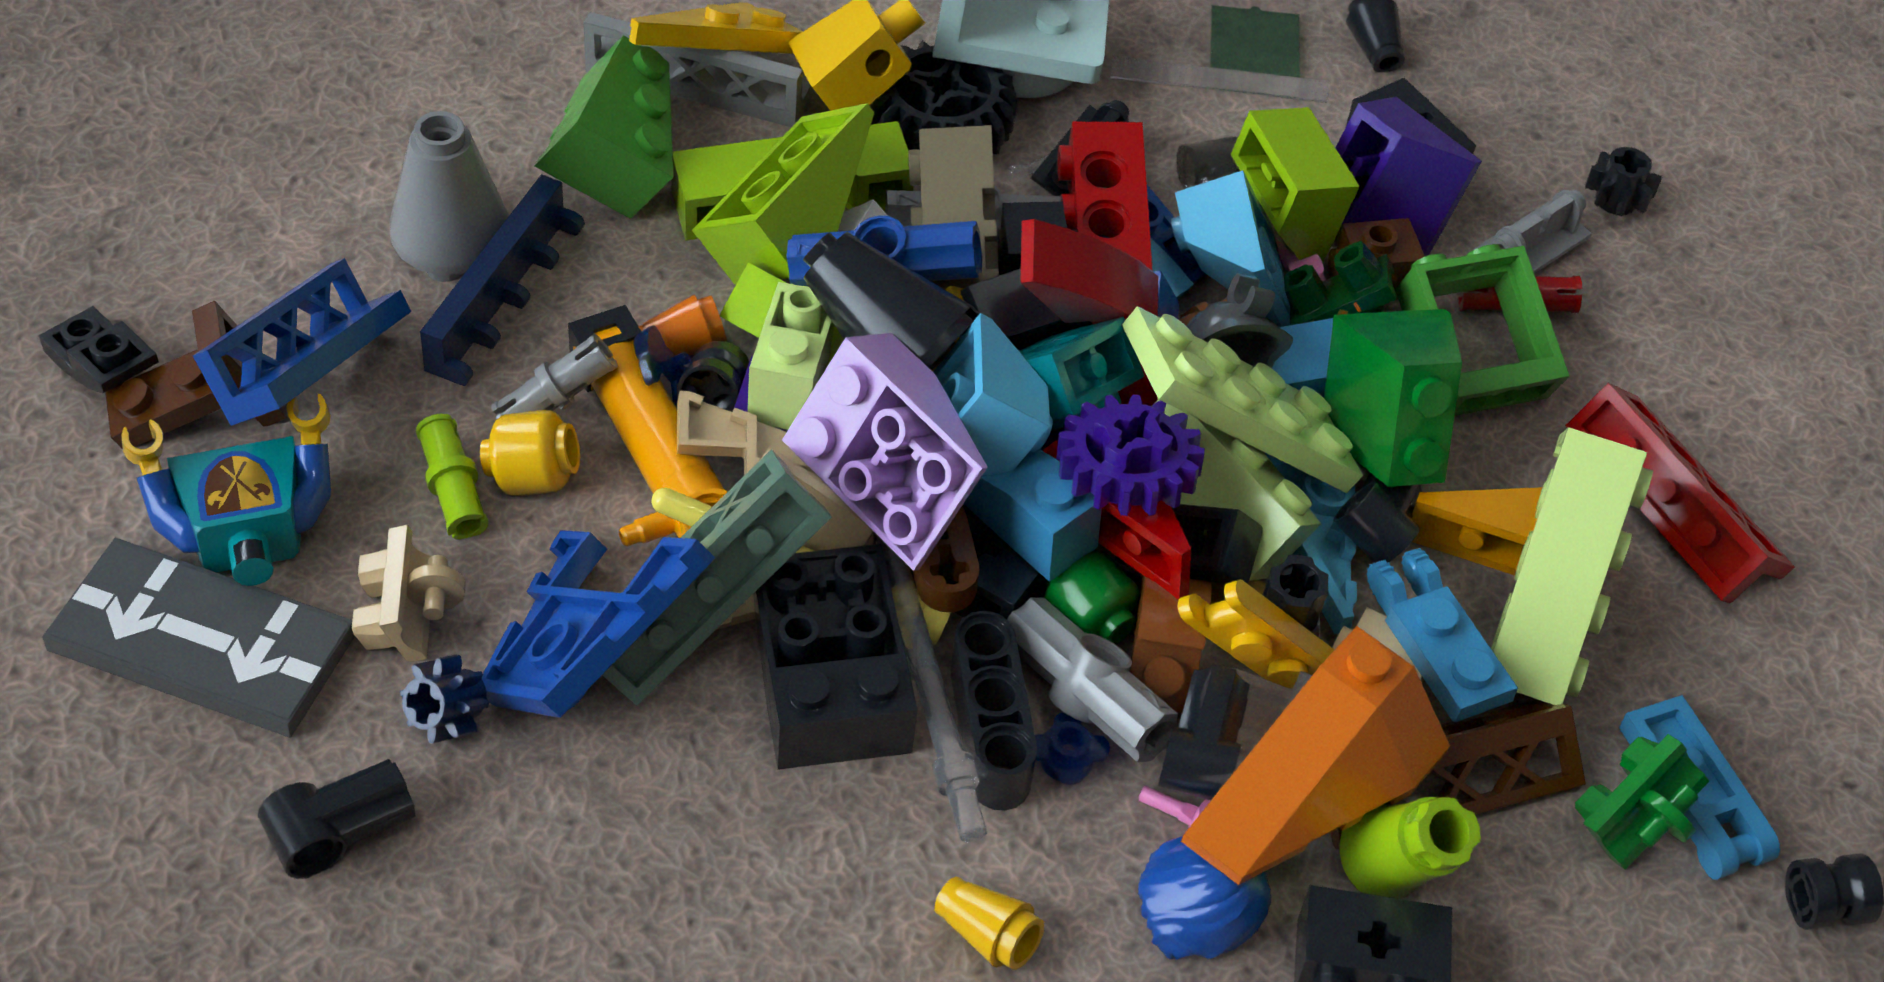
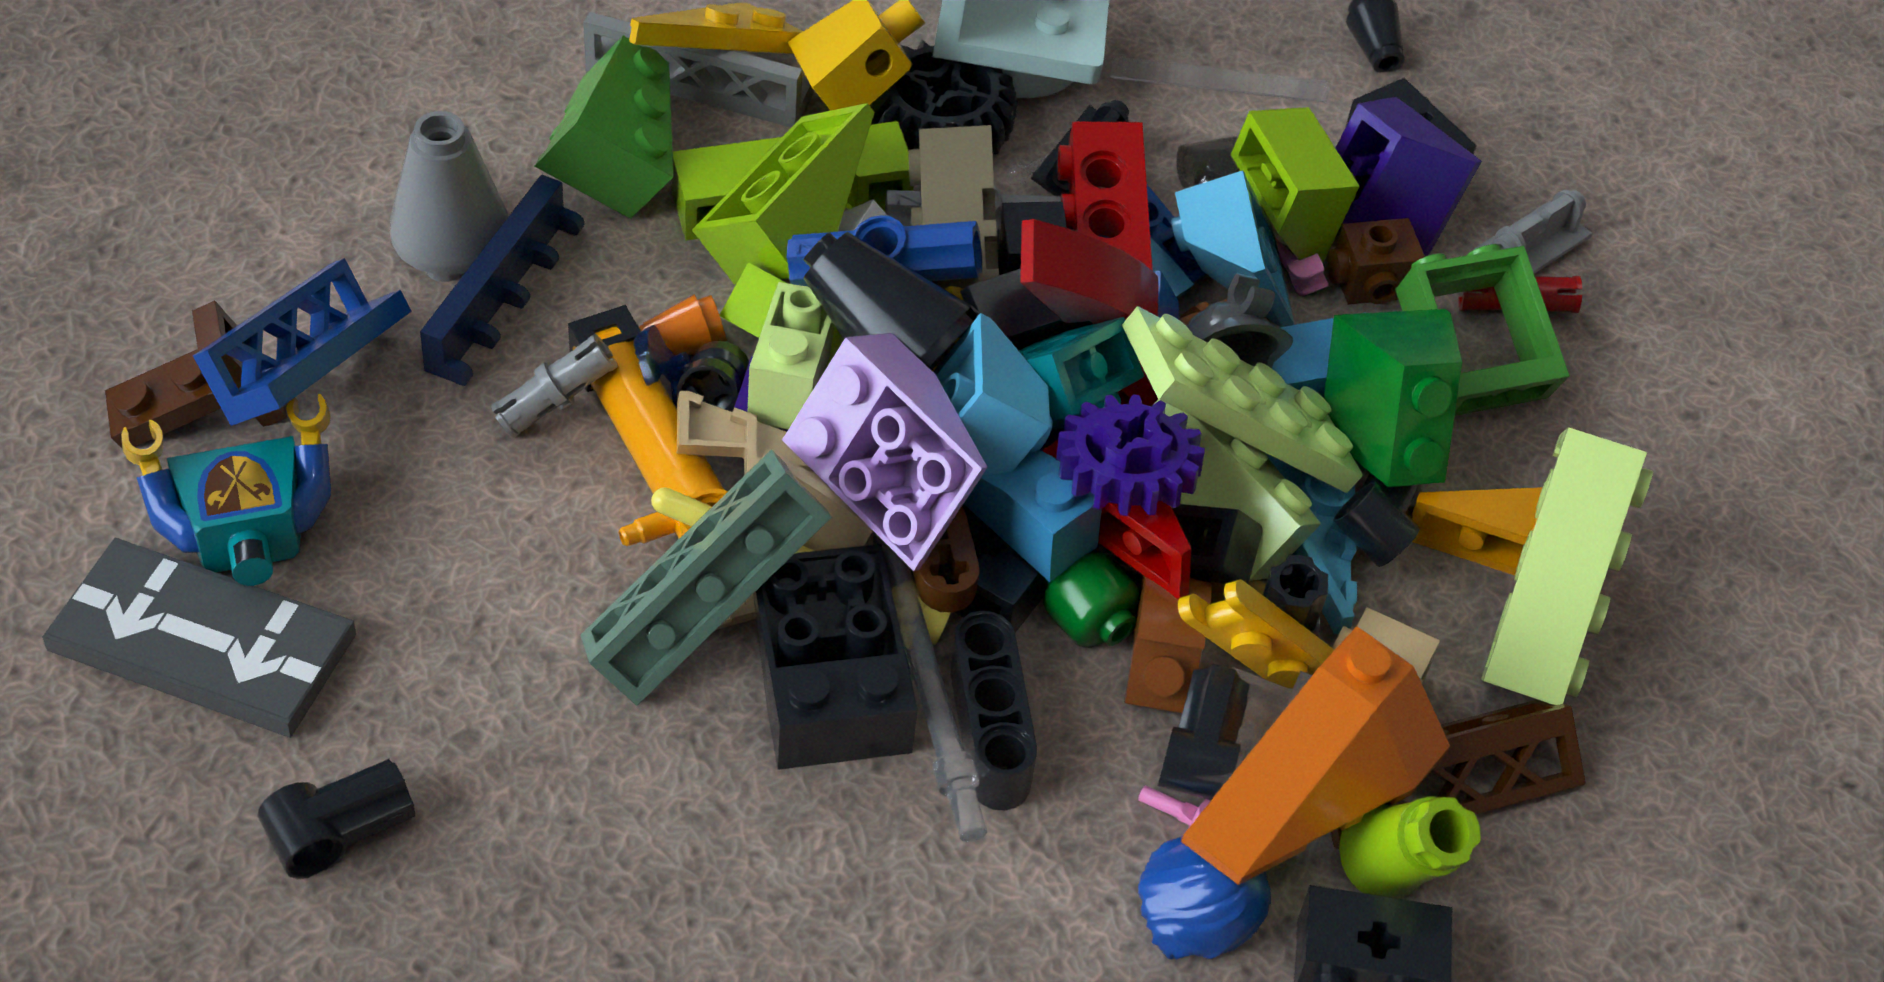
(97, 350): black slope -> none
(412, 593): tan hips -> none
(444, 698): dark blue gear -> none
(451, 476): lime pin -> none
(530, 452): yellow head -> none
(581, 632): blue wing -> none
(990, 921): yellow cone -> none
(1070, 765): clear blue plate -> none
(1092, 680): light grey piece -> none
(1254, 41): clear green piece -> none
(1360, 287): dark green hips -> none
(1440, 637): dark azure hinge -> none
(1623, 181): black gear -> none
(1647, 802): green hips -> none
(1685, 499): red fence -> none
(1719, 801): dark azure plate -> none
(1828, 892): black wheel -> none

